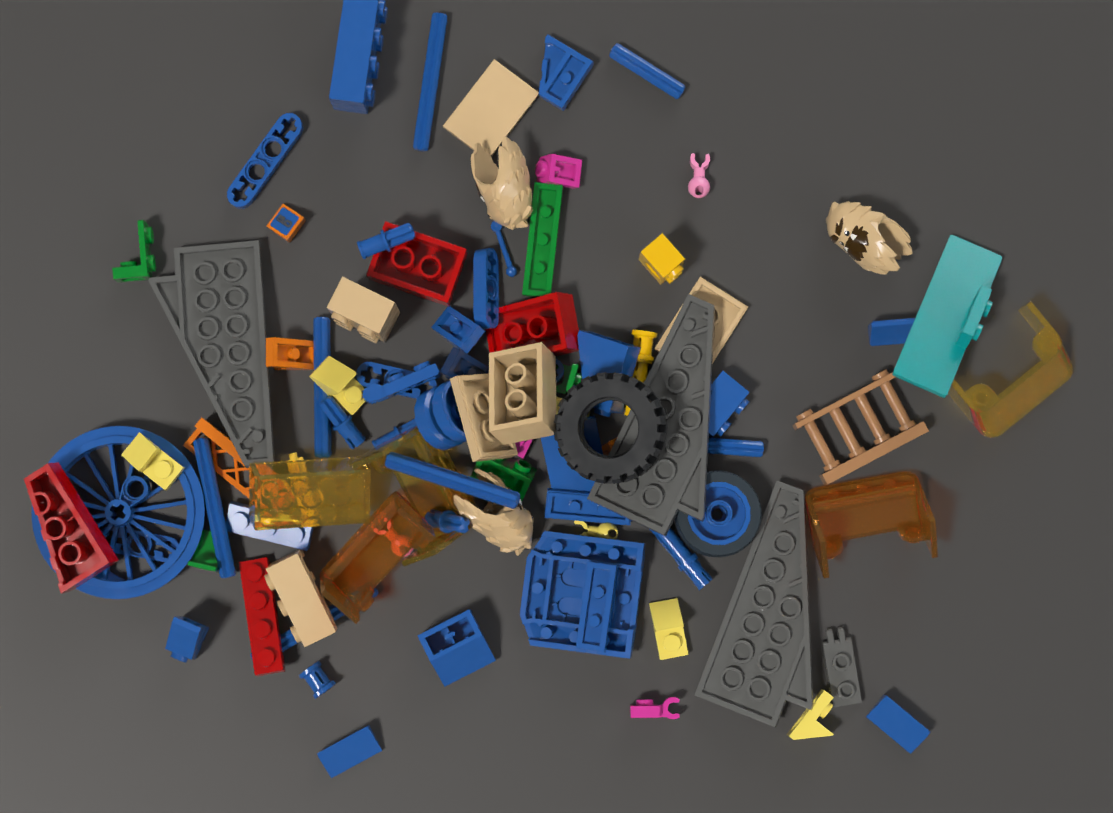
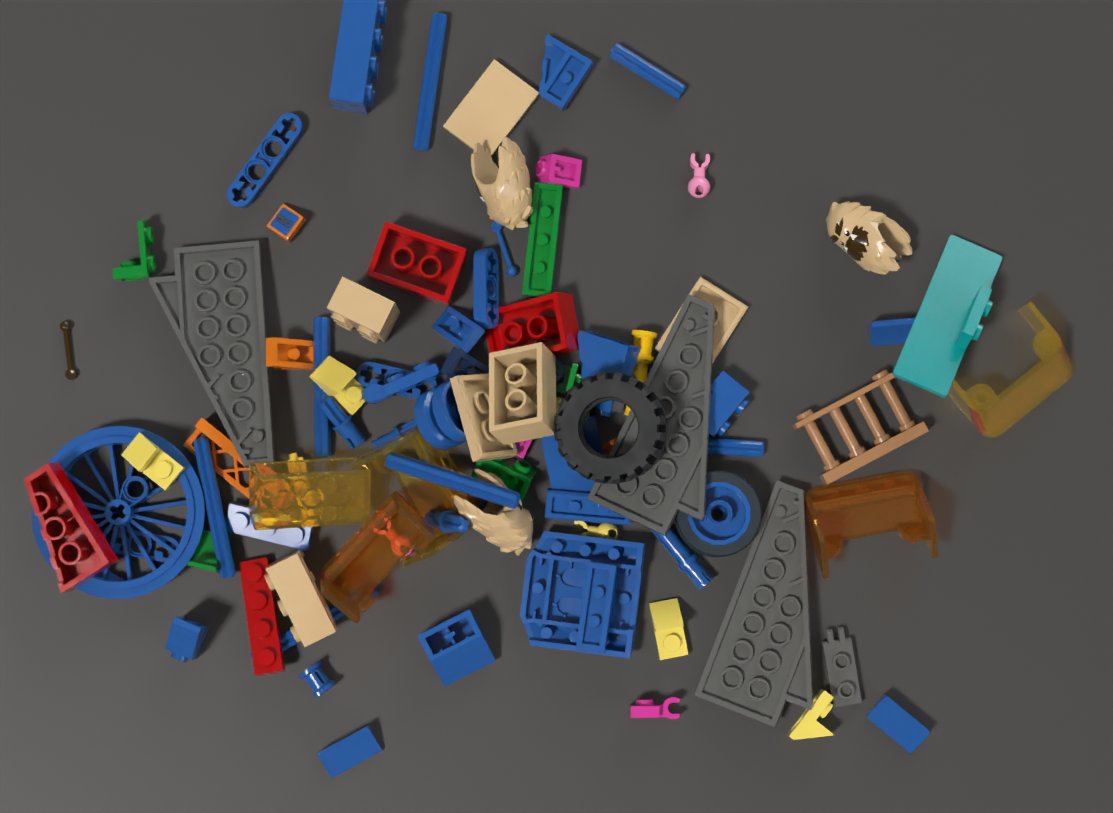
(70, 374): none -> dark brown hinge
(386, 240): blue axle -> none
(662, 260): yellow brick -> none

